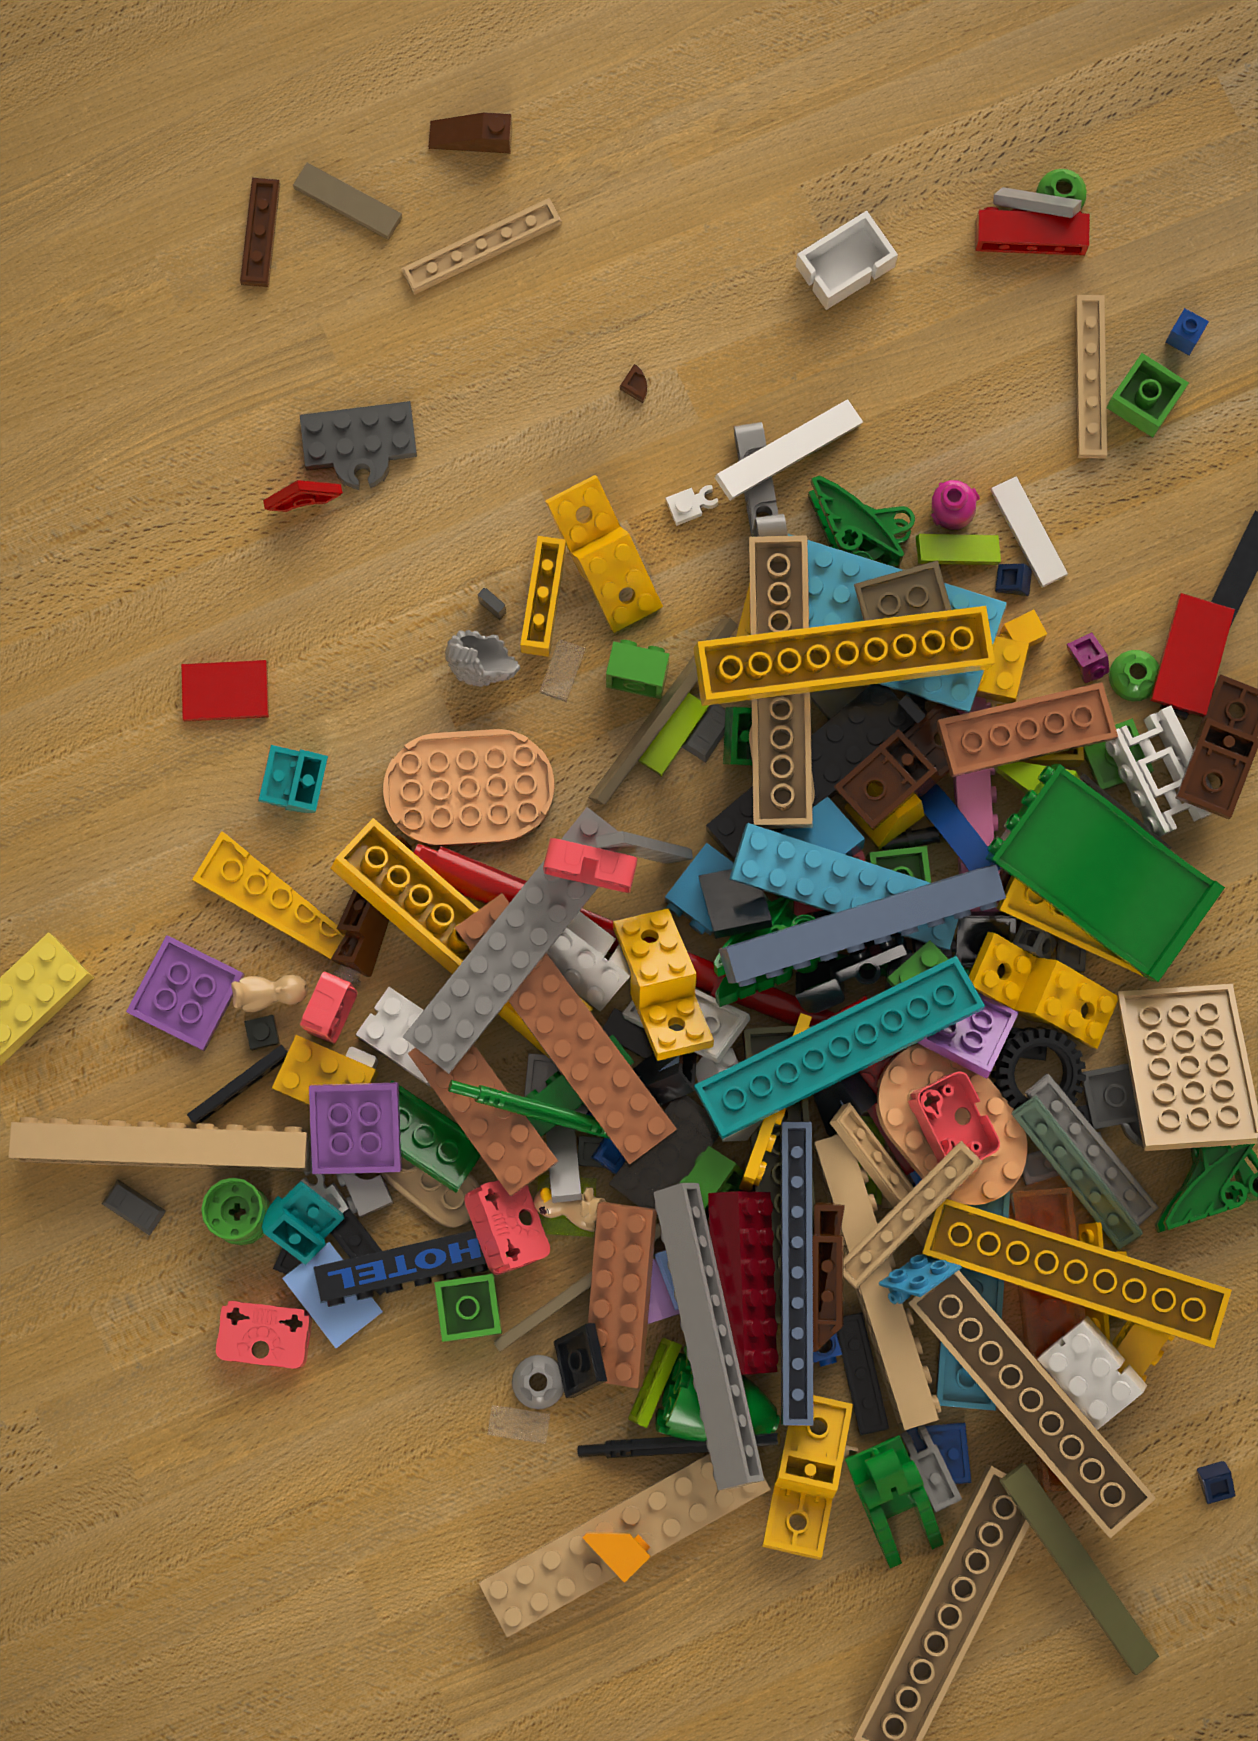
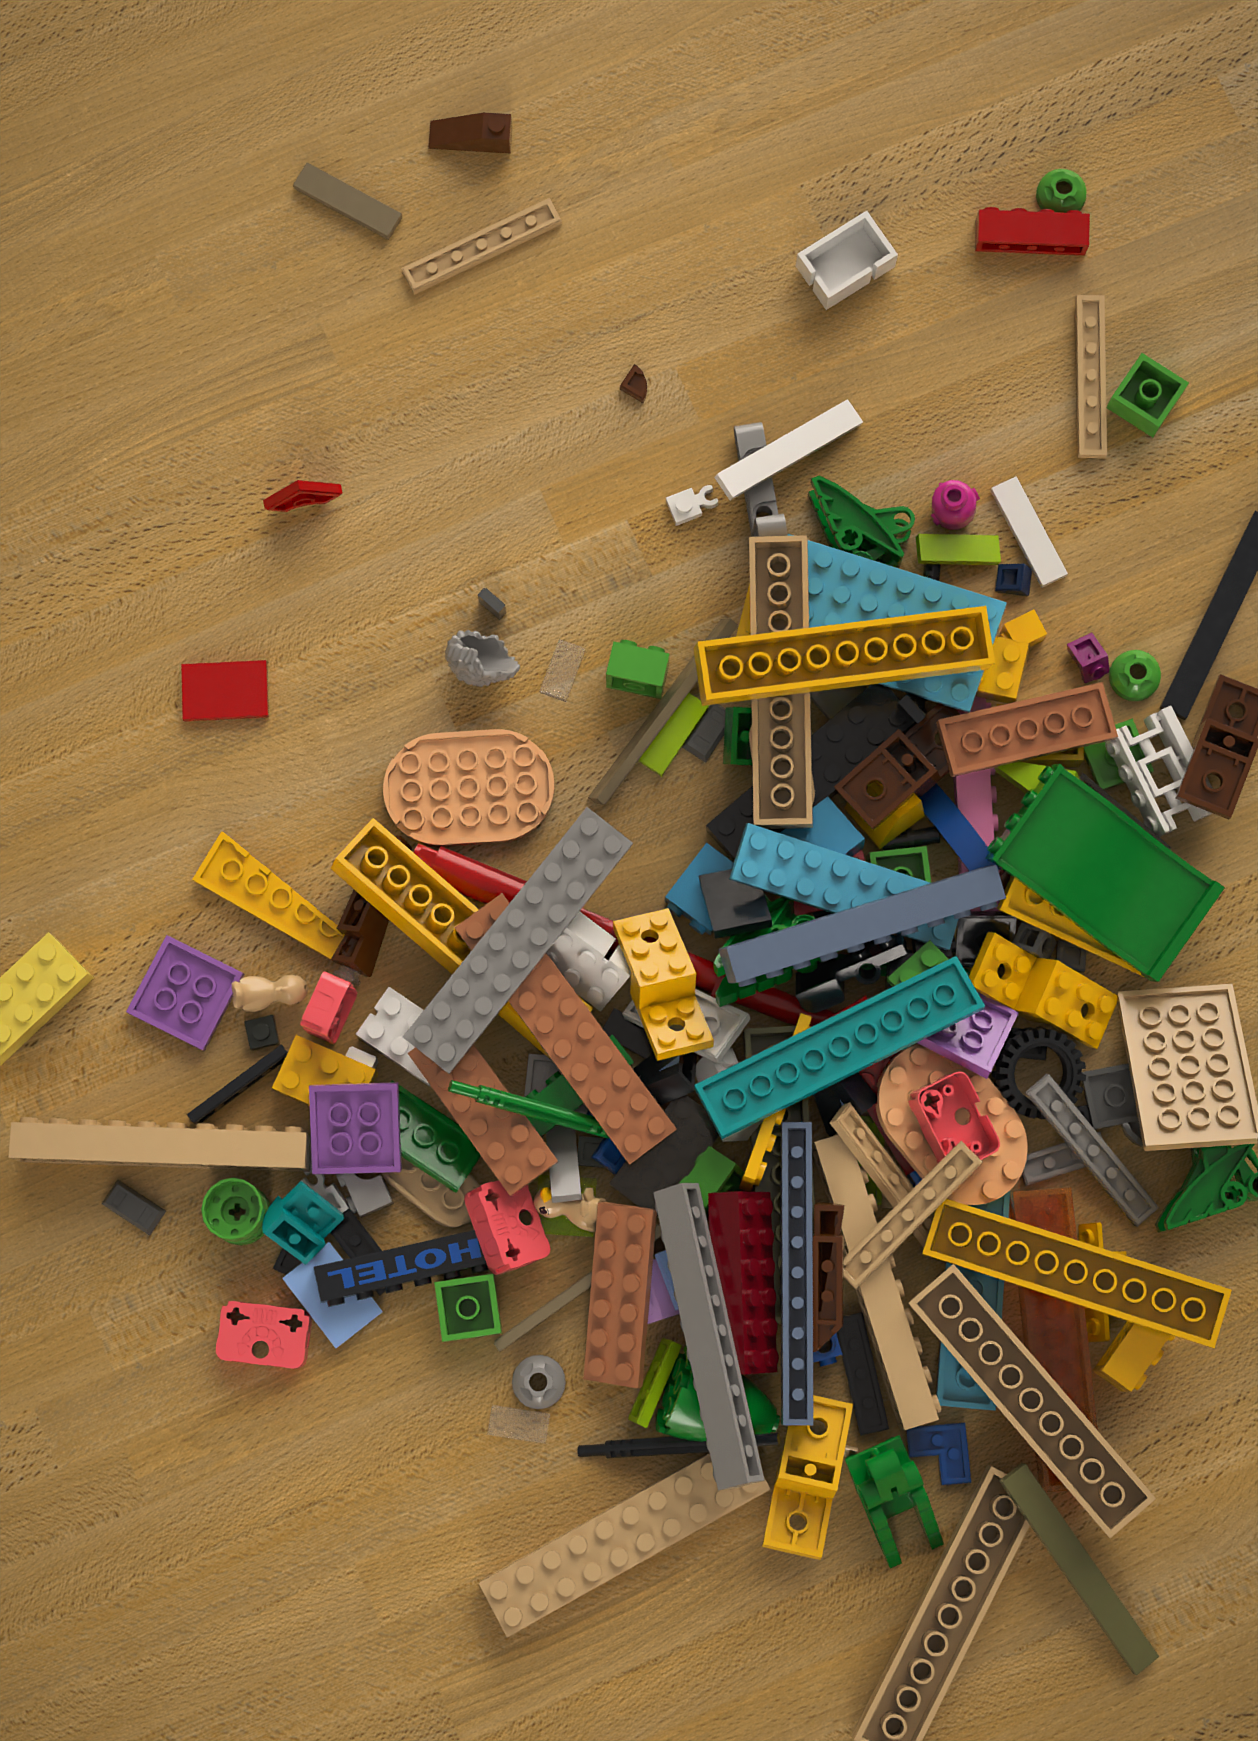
(260, 232): reddish brown tile -> none
(293, 779): teal brick -> none
(358, 440): dark grey plate -> none
(543, 596): yellow brick -> none
(580, 1360): black tile -> none
(590, 865): coral axle -> none
(604, 554): yellow bracket -> none
(619, 1551): light orange slope -> none
(644, 847): light grey tile -> none
(903, 593): dark tan tile -> none
(917, 1277): dark azure hinge -> none
(933, 1470): light grey hinge -> none
(1037, 202): light grey tile -> none
(1077, 1172): sand green tile -> none
(1090, 1374): white piece -> none
(1187, 331): blue brick -> none
(1192, 655): red tile -> none
(1216, 1482): dark blue slope -> none

